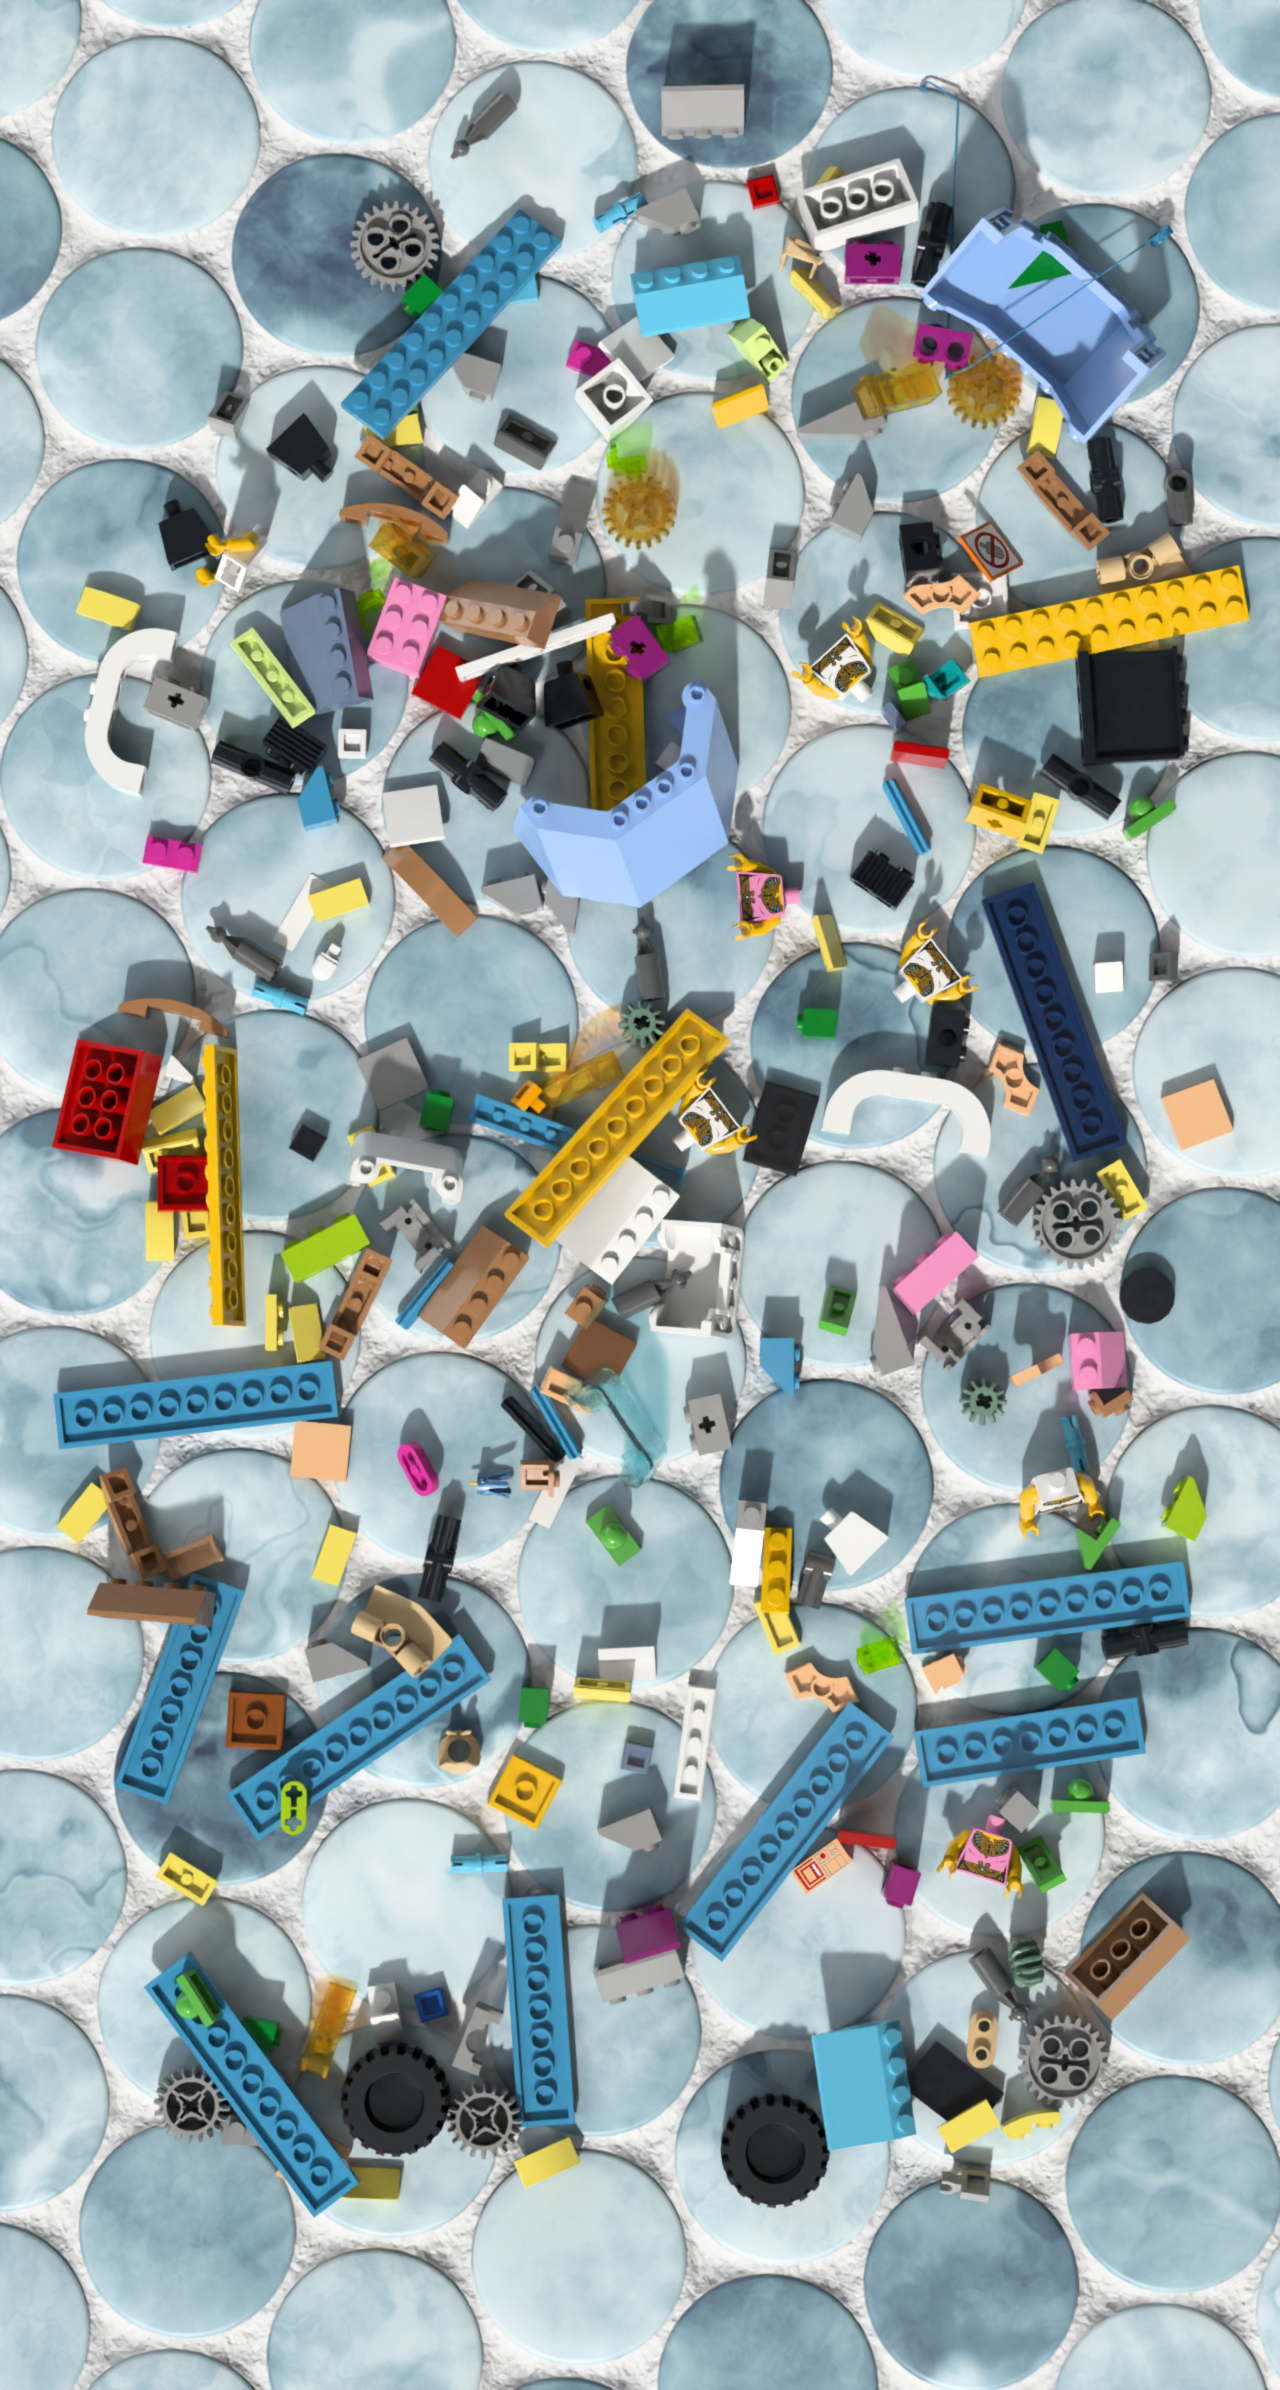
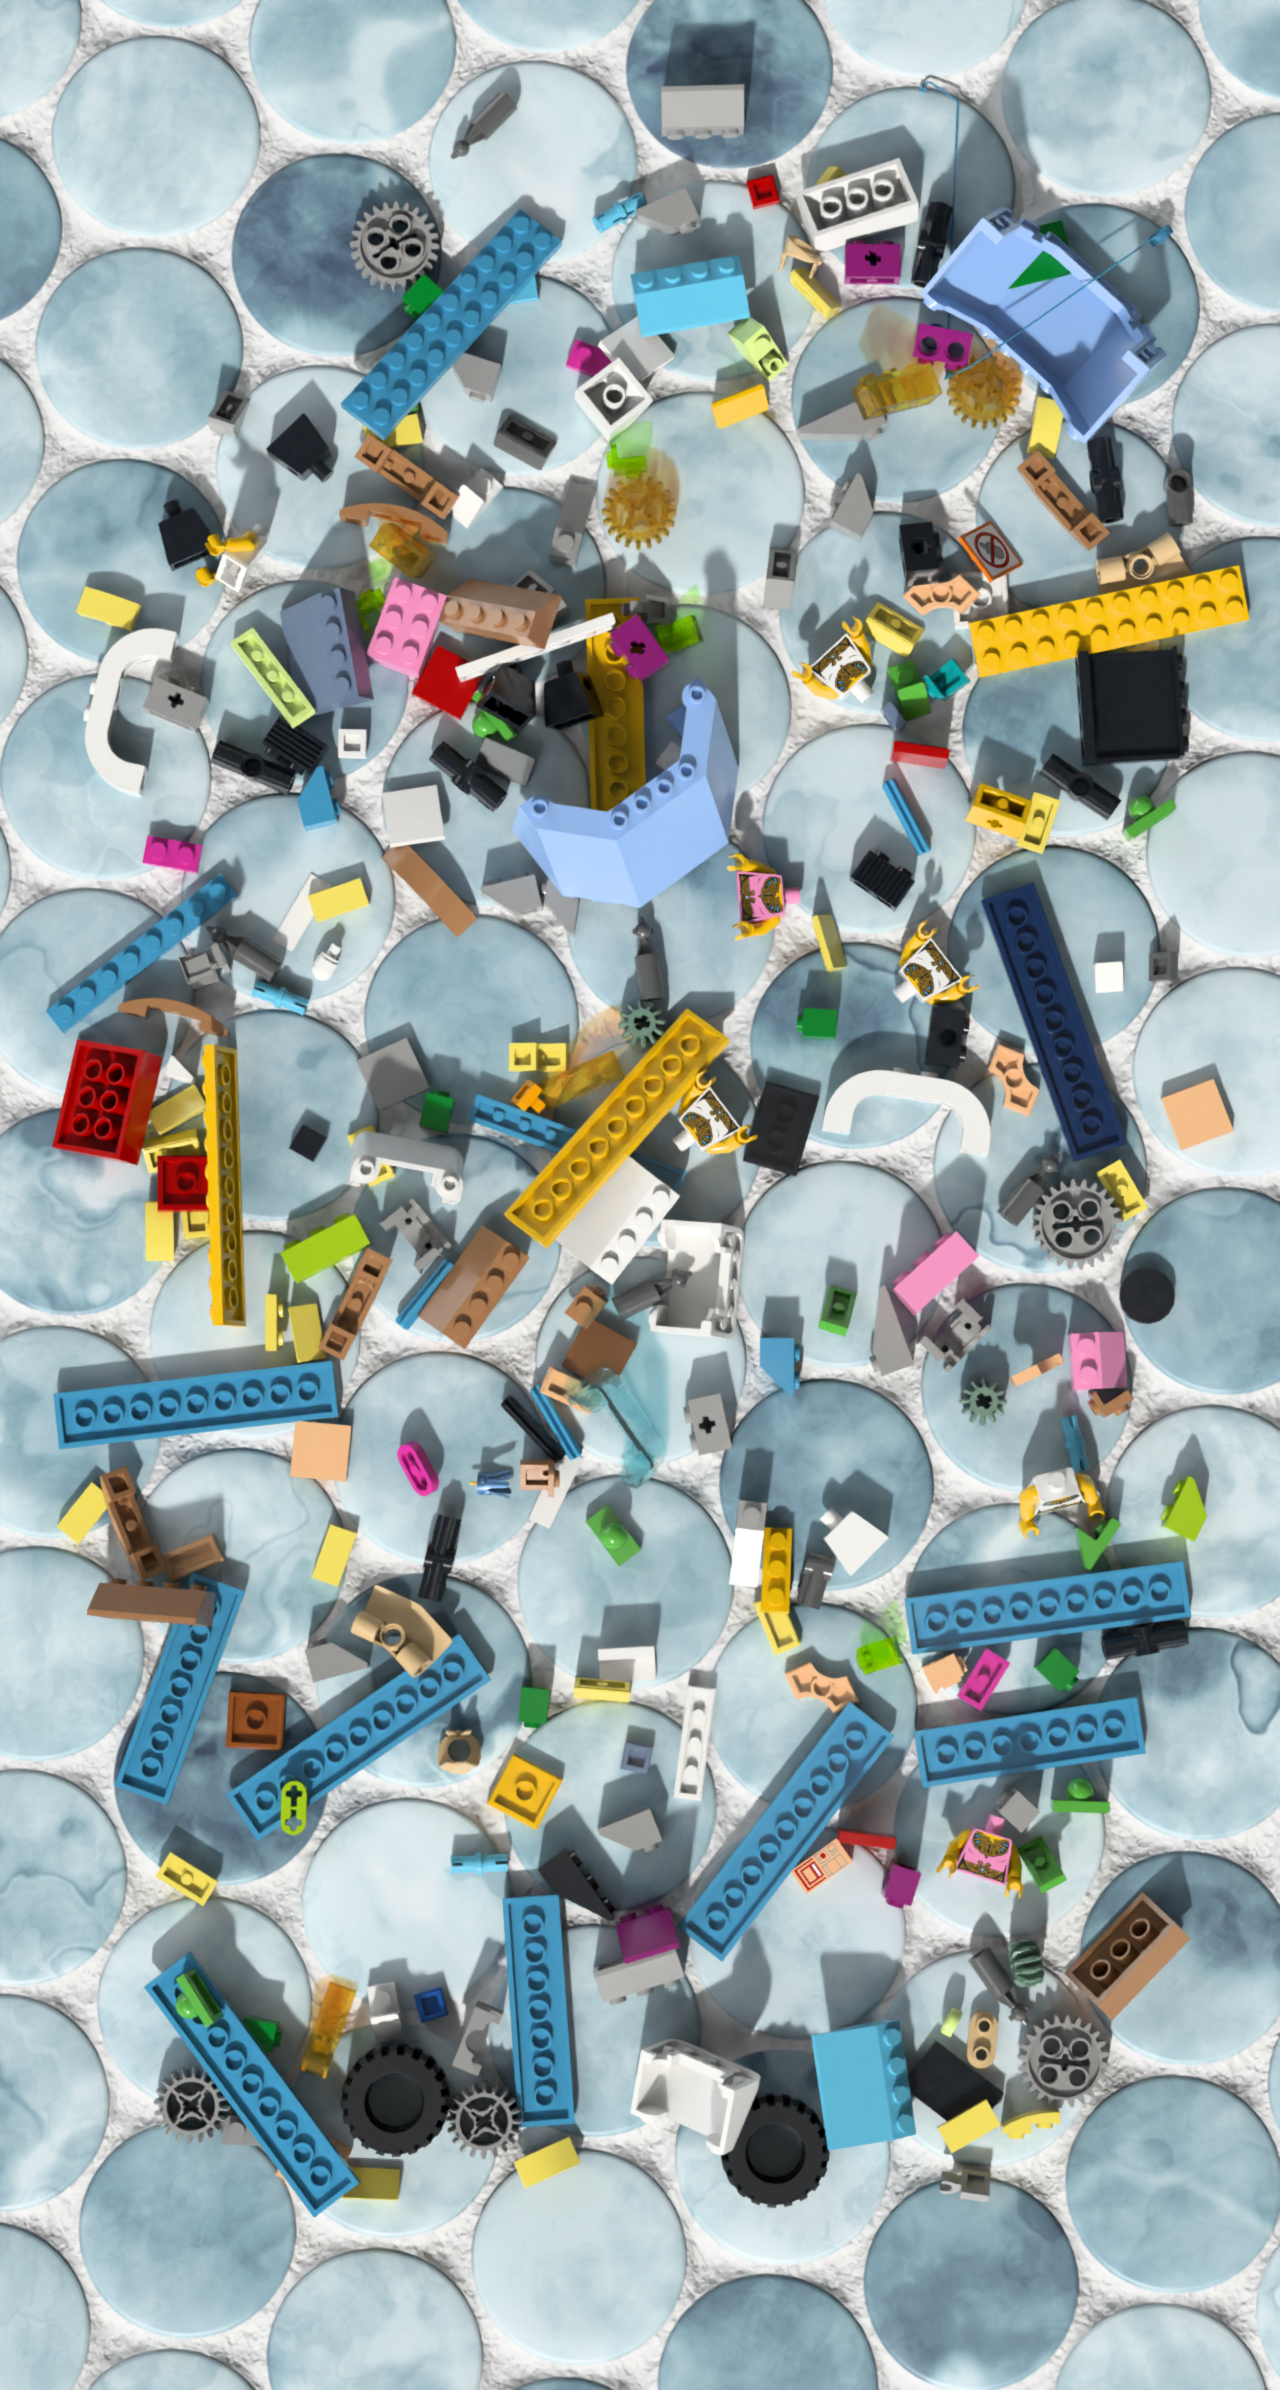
(142, 953): none -> dark azure plate
(201, 968): none -> light grey piece
(570, 1882): none -> black slope
(695, 2091): none -> white windscreen
(951, 2022): none -> yellowish green tile
(983, 1679): none -> dark pink plate

